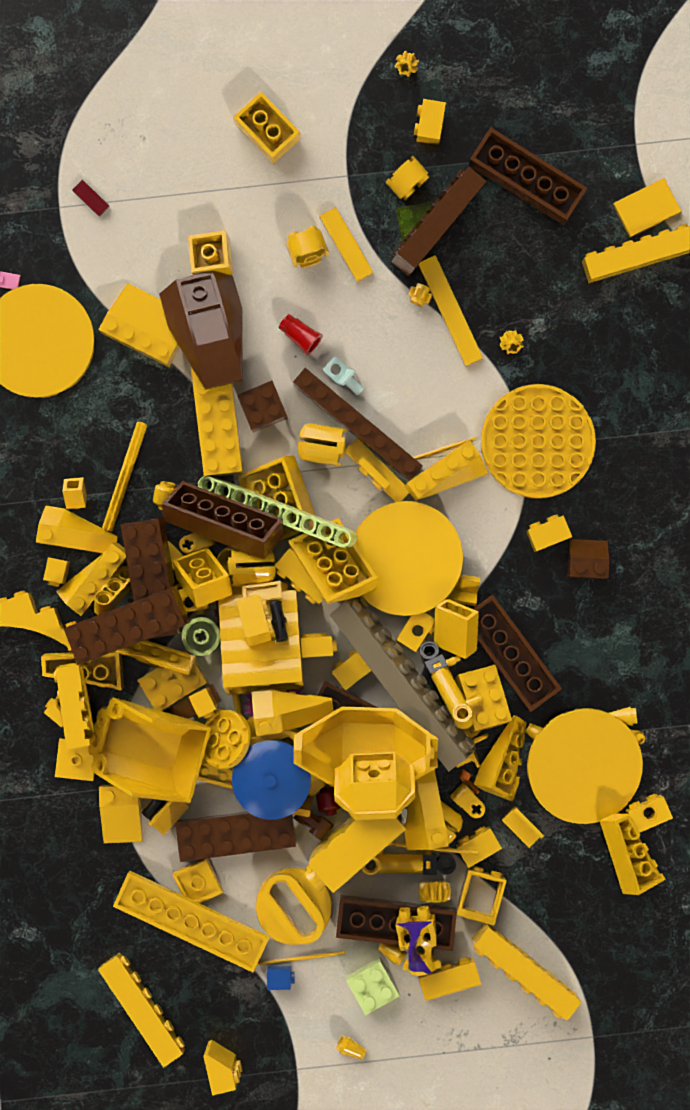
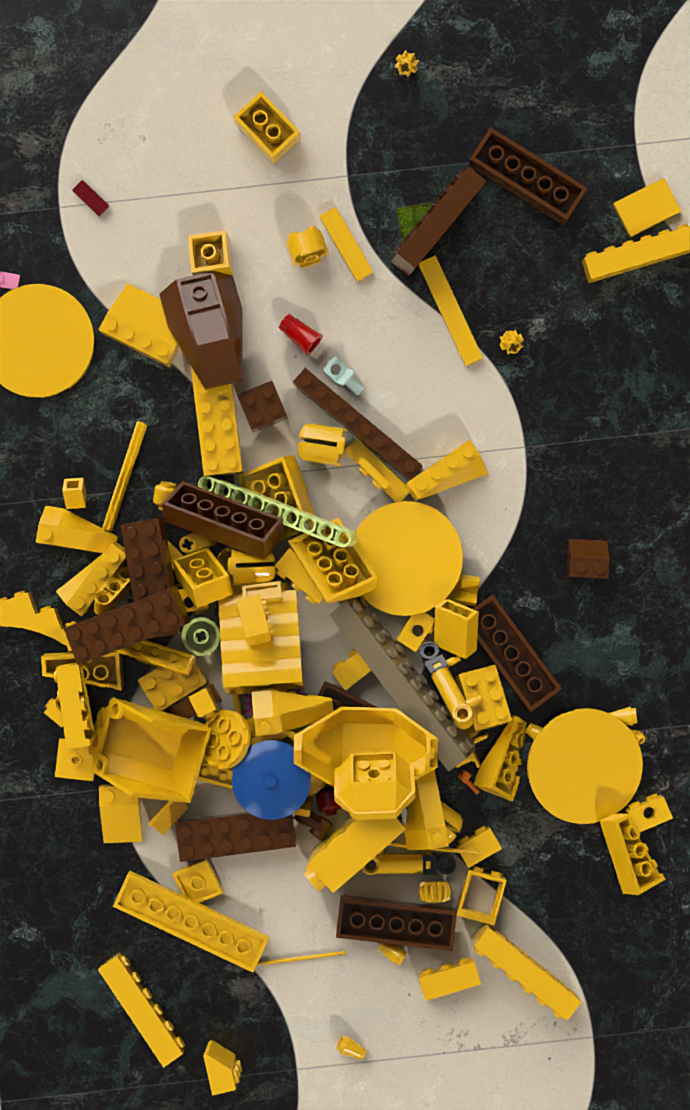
(56, 571): yellow brick -> none
(152, 808): black pin -> none
(277, 921): yellow piece -> none
(278, 621): black pin -> none
(280, 978): blue brick -> none
(317, 645): yellow brick -> none
(372, 986): yellowish green brick -> none
(407, 177): yellow brick -> none
(416, 926): yellow hips -> none
(419, 295): yellow gear -> none
(431, 120): yellow brick -> none
(441, 449): yellow piece -> none
(466, 798): yellow piece -> none
(522, 827): yellow panel -> none
(538, 441): yellow tile -> none
(548, 533): yellow brick -> none

